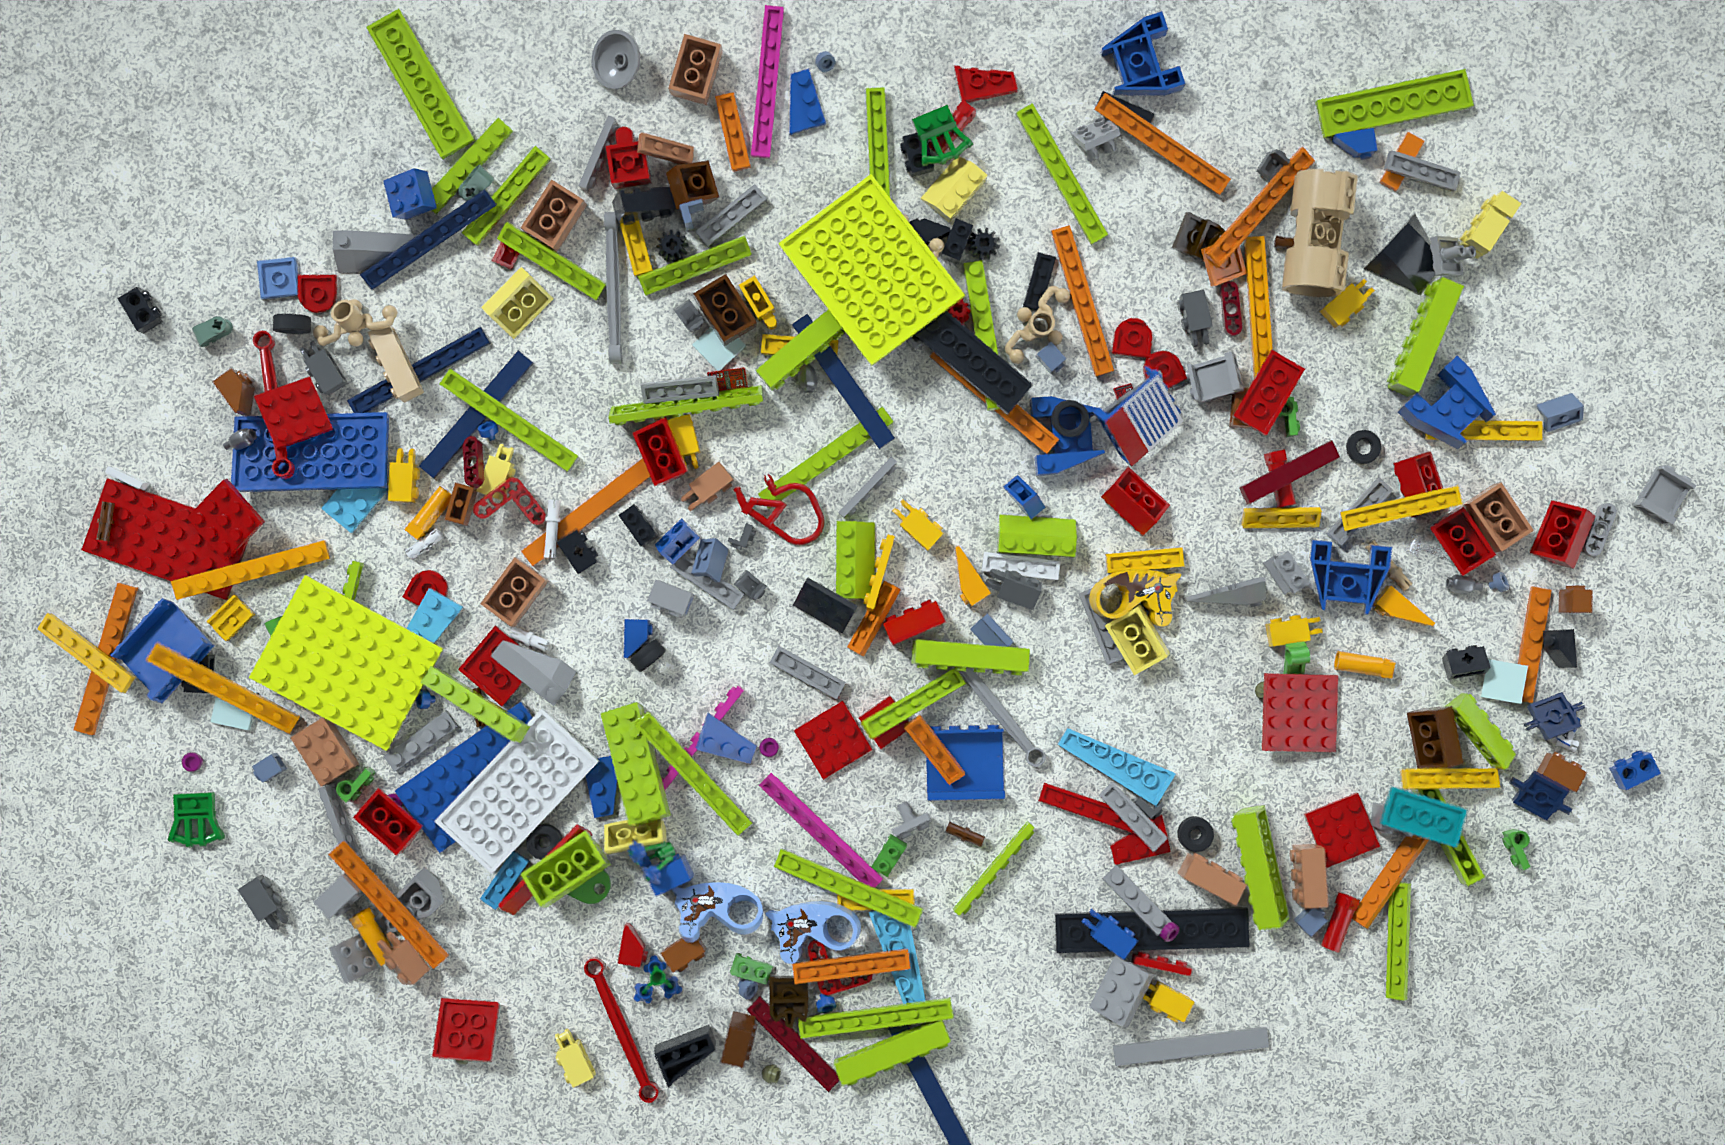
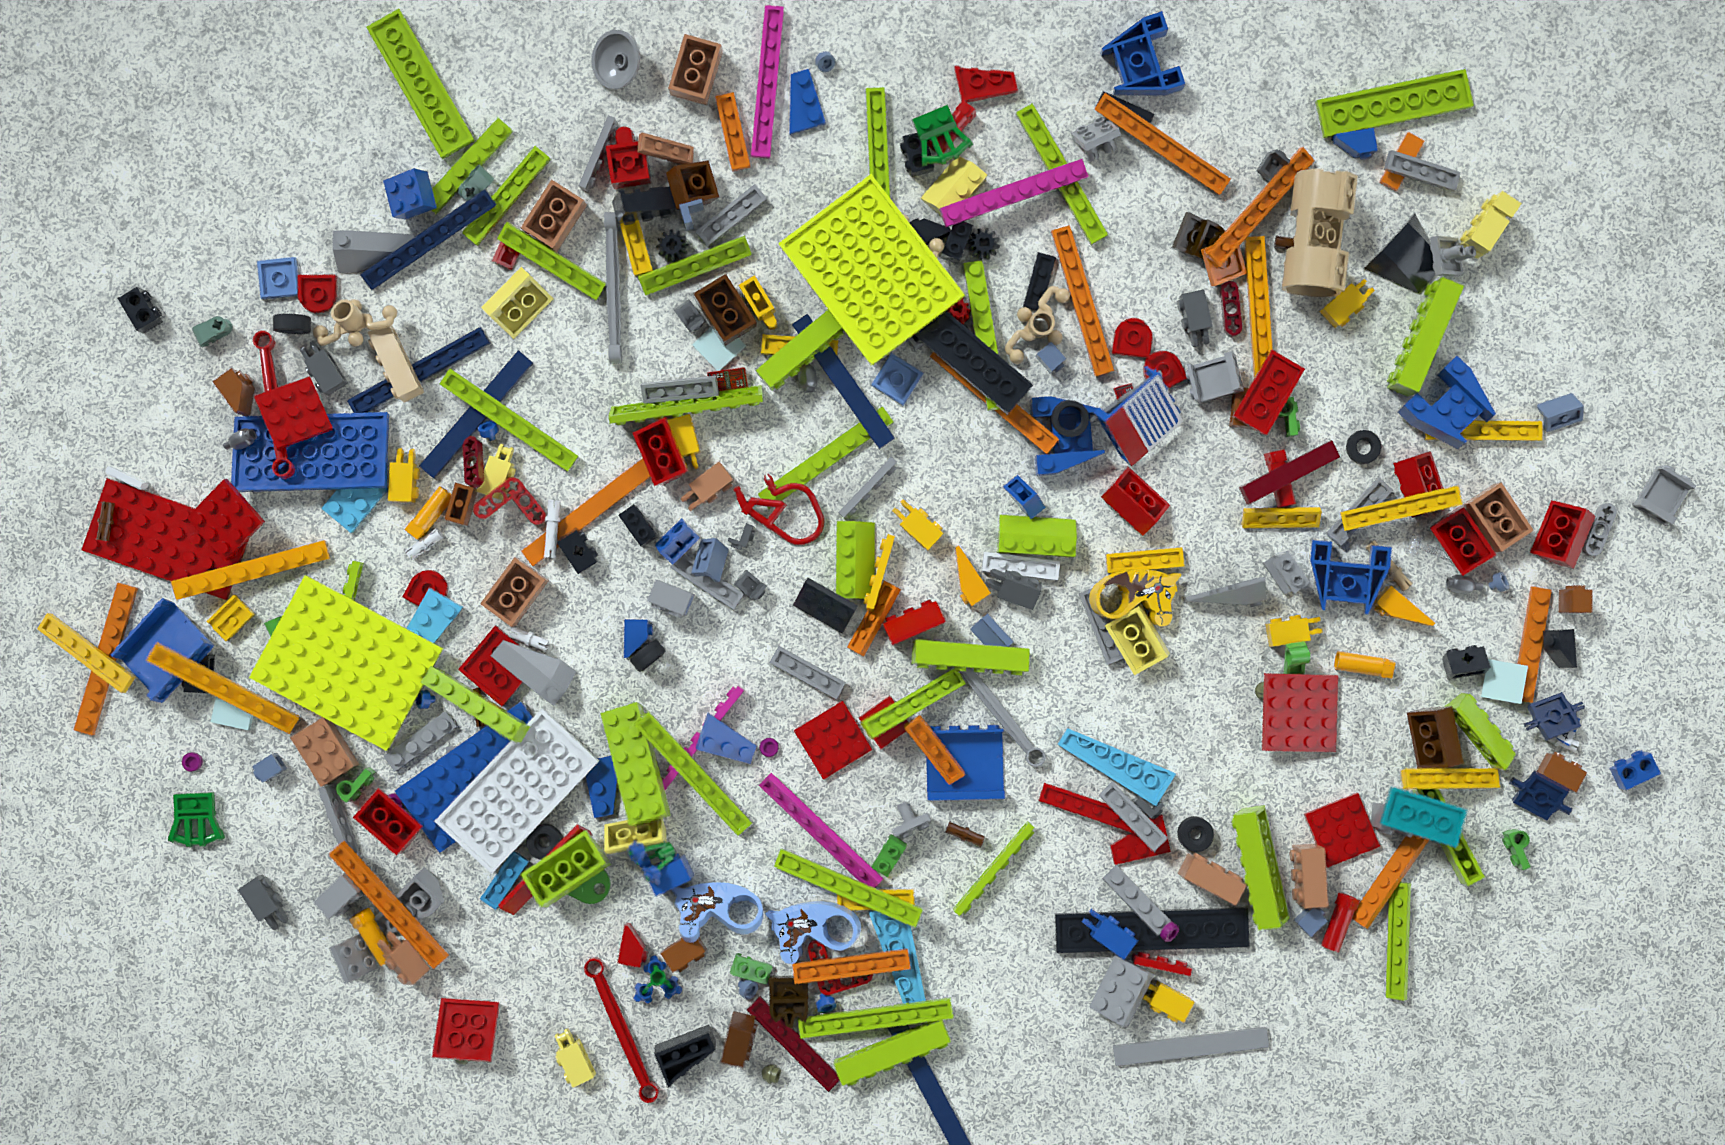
(897, 379): none -> medium blue tile
(1013, 192): none -> dark pink plate

